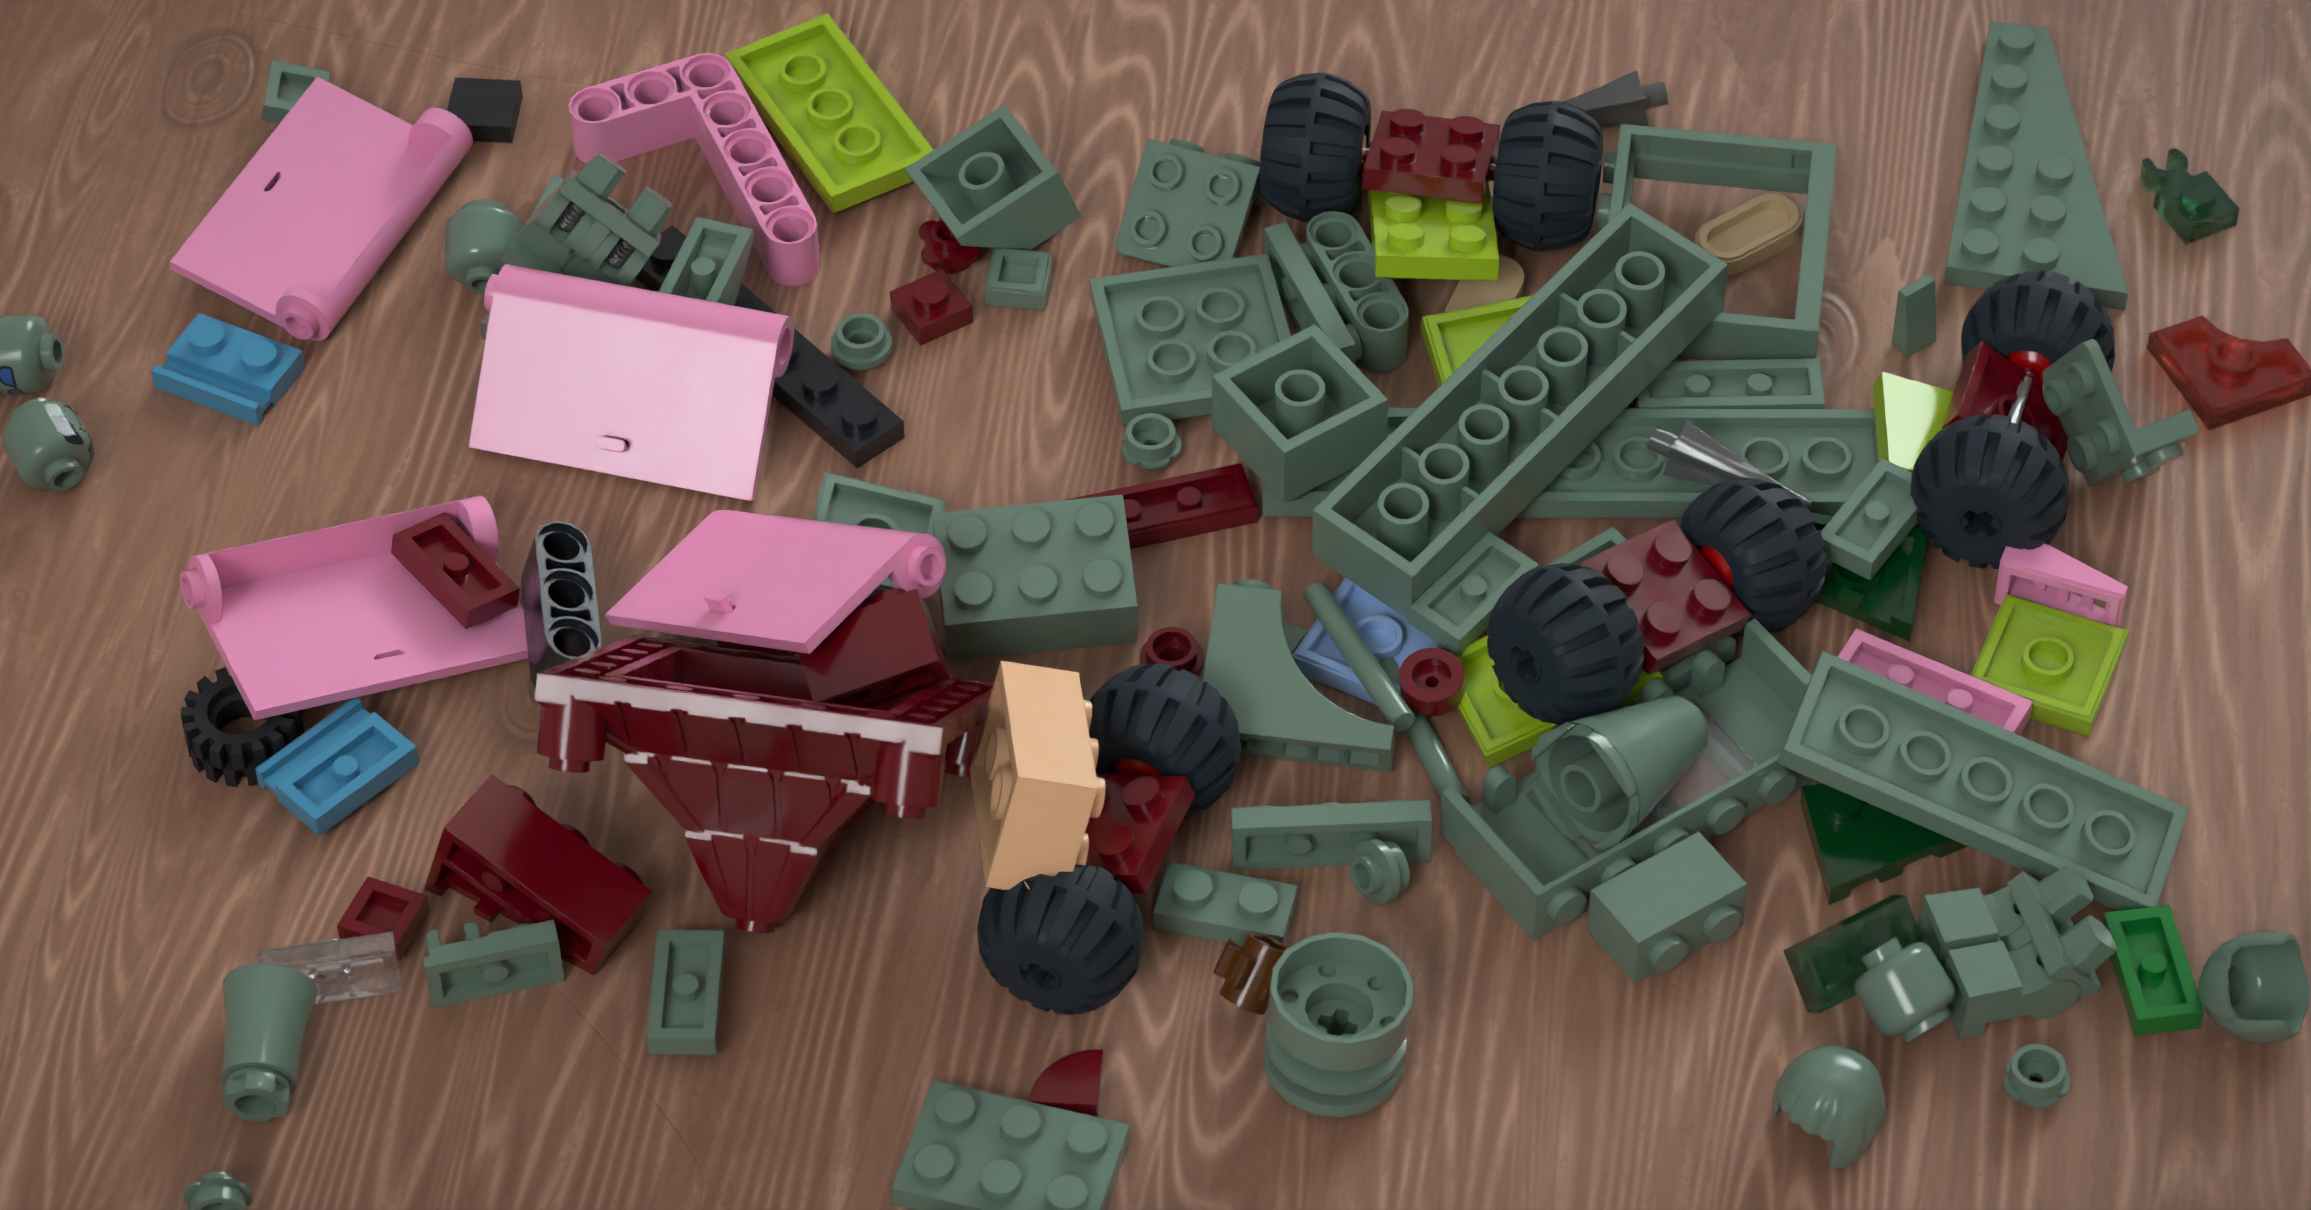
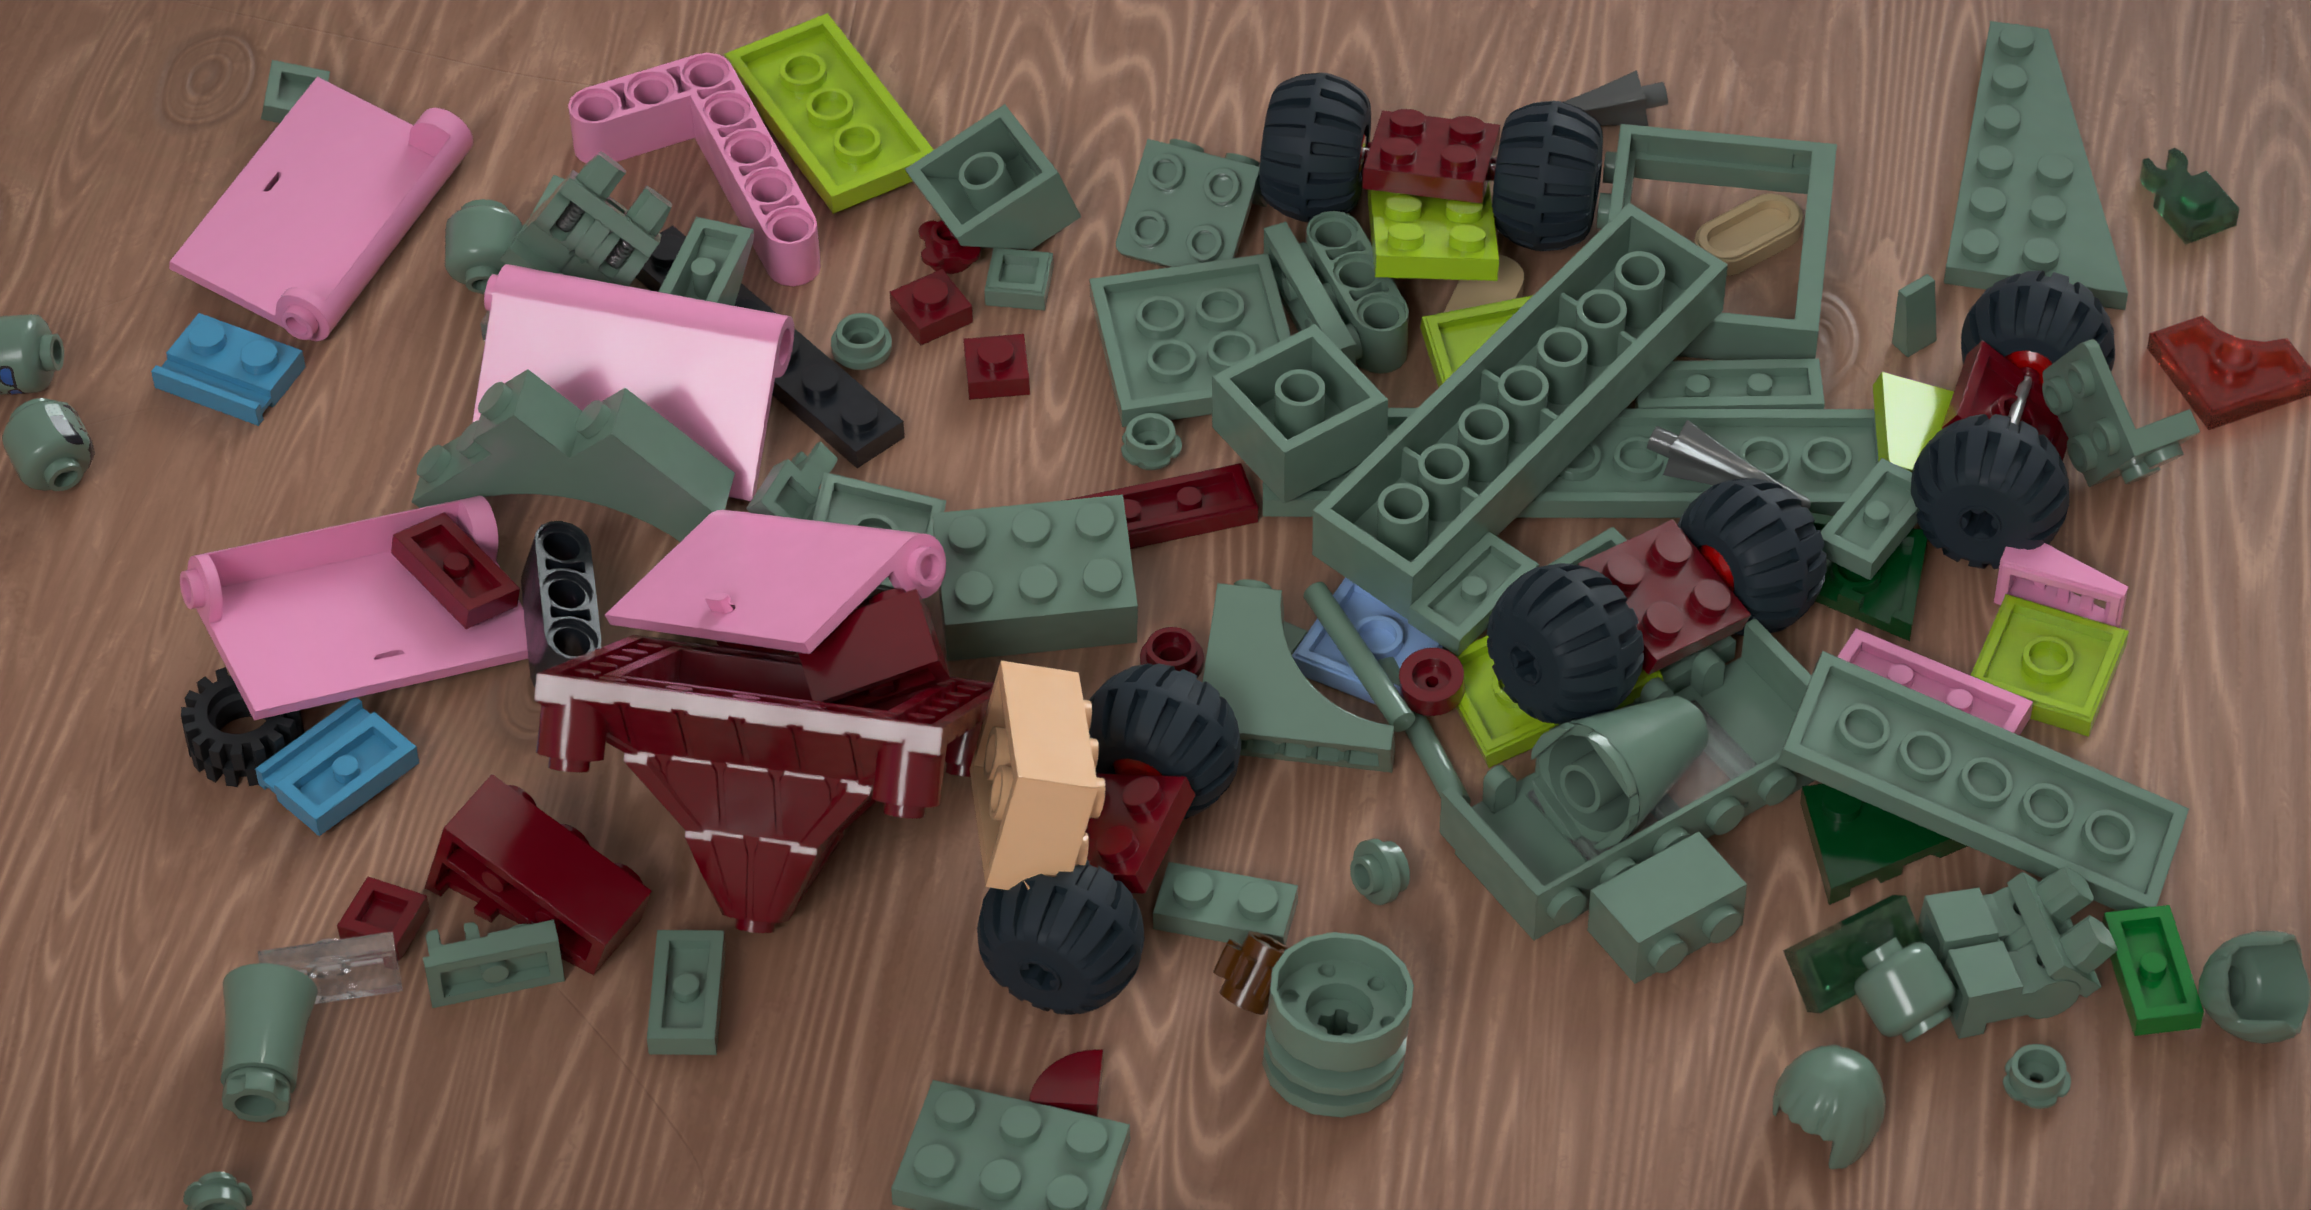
(487, 107): black piece -> none
(606, 455): none -> sand green arch
(794, 485): none -> sand green plate
(996, 366): none -> dark red plate
(1326, 833): sand green plate -> none

